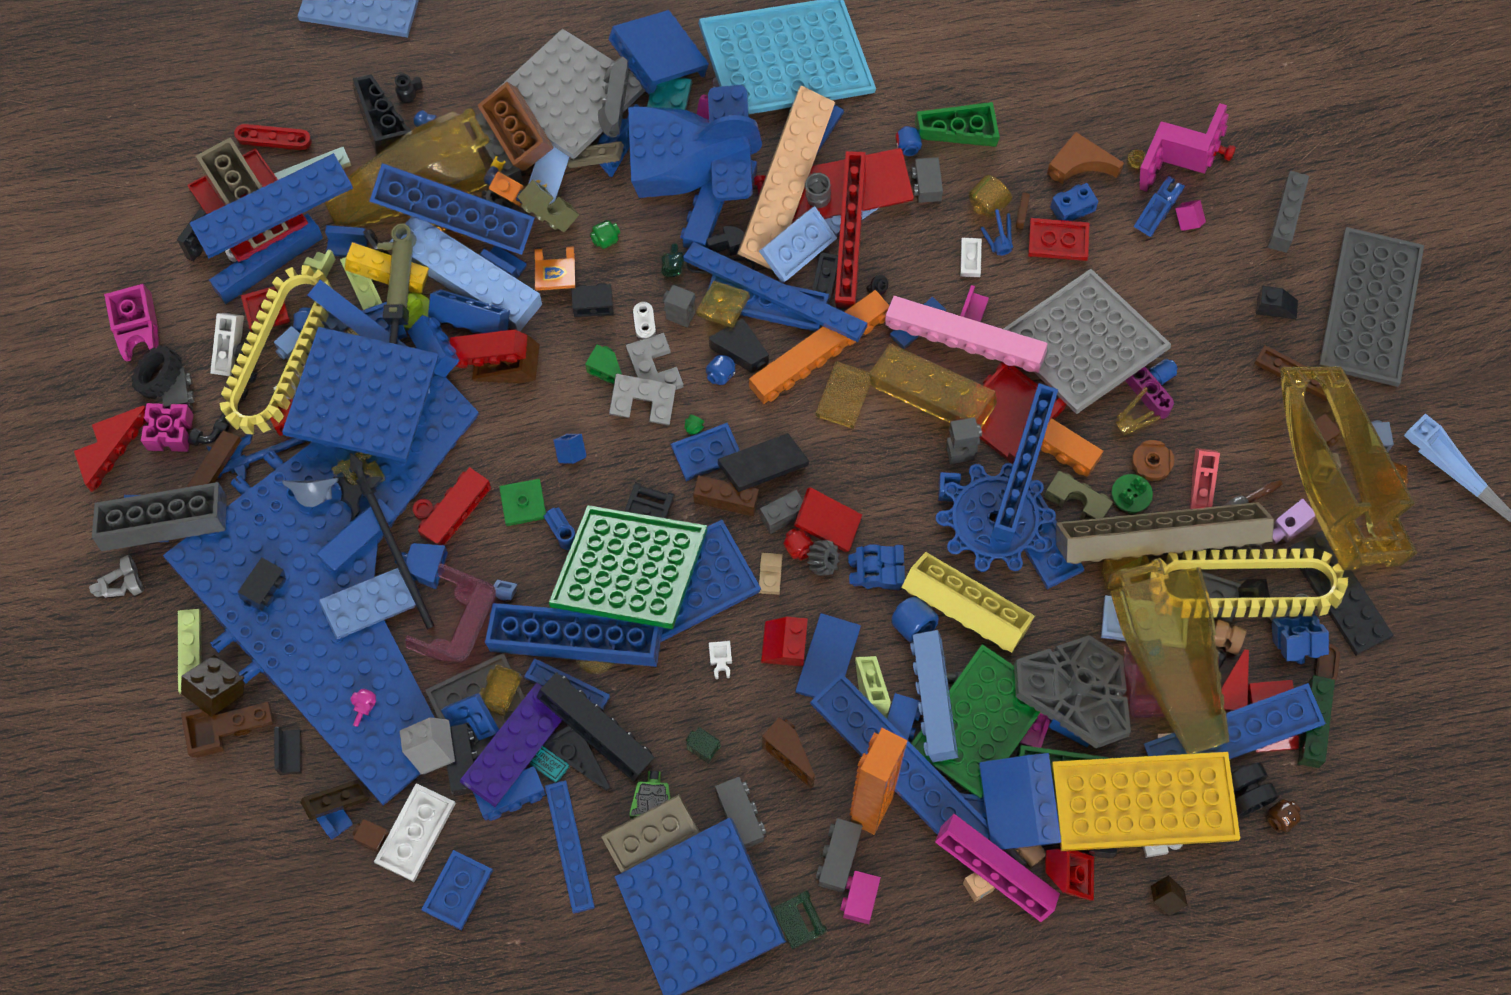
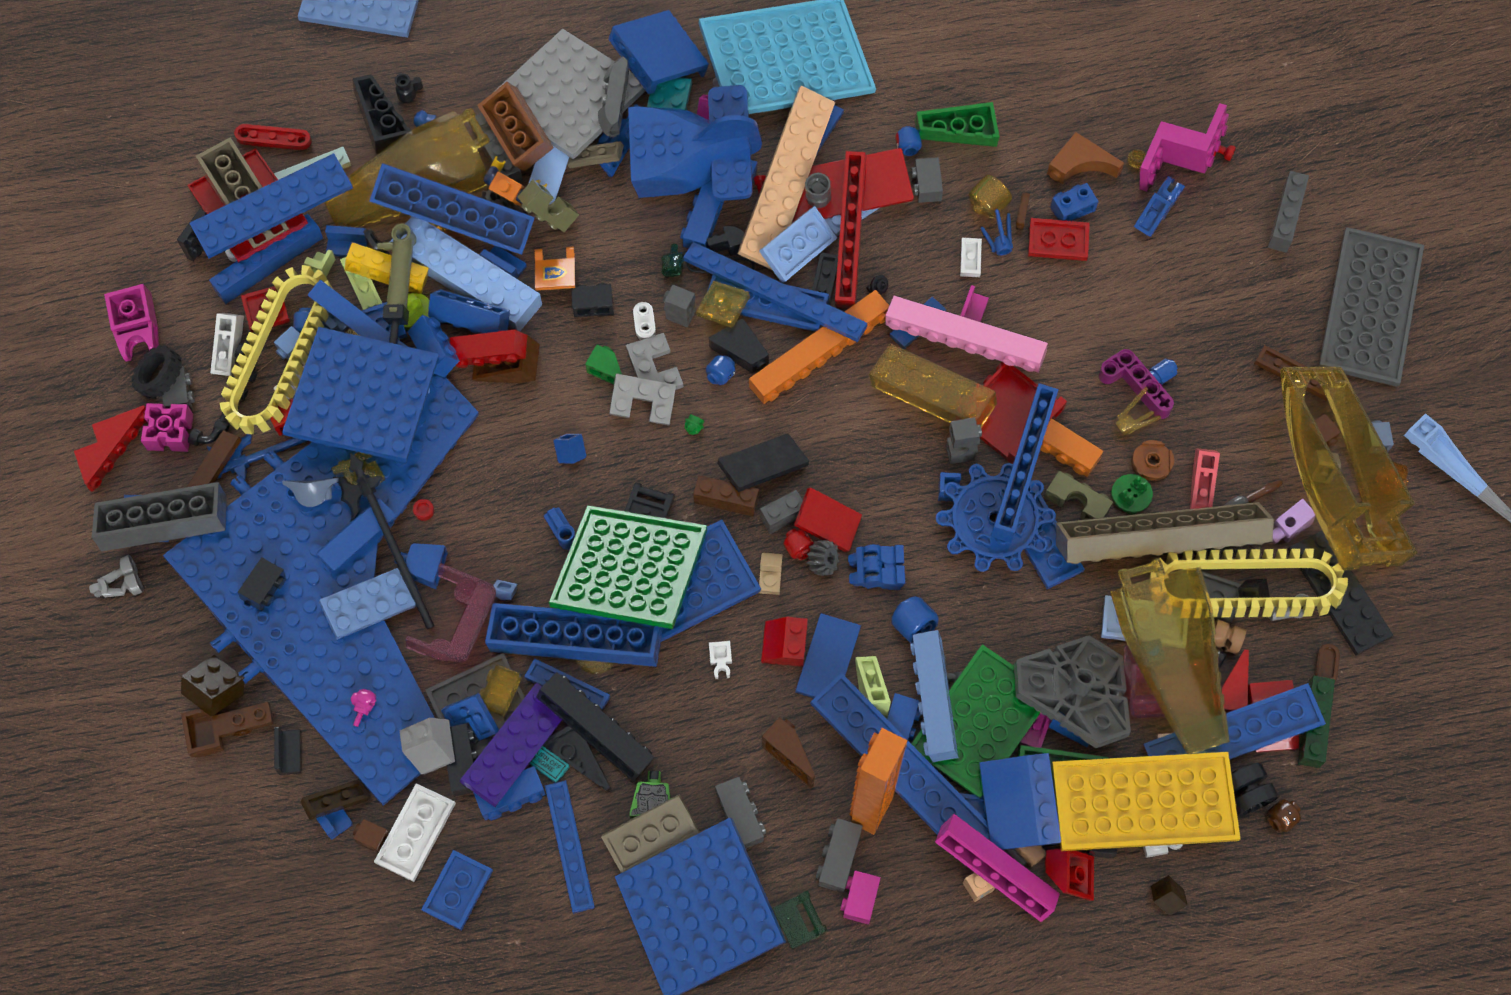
(188, 641): yellowish green plate -> none
(454, 508): red brick -> none
(522, 502): green plate -> none
(605, 234): green head -> none
(701, 451): blue tile -> none
(702, 744): clear green brick -> none
(844, 395): clear yellow plate -> none
(968, 602): light yellow brick -> none
(1090, 339): light grey plate -> none
(1111, 568): clear yellow brick -> none
(1190, 215): dark pink panel -> none
(1276, 303): black slope -> none
(1300, 637): blue brick -> none

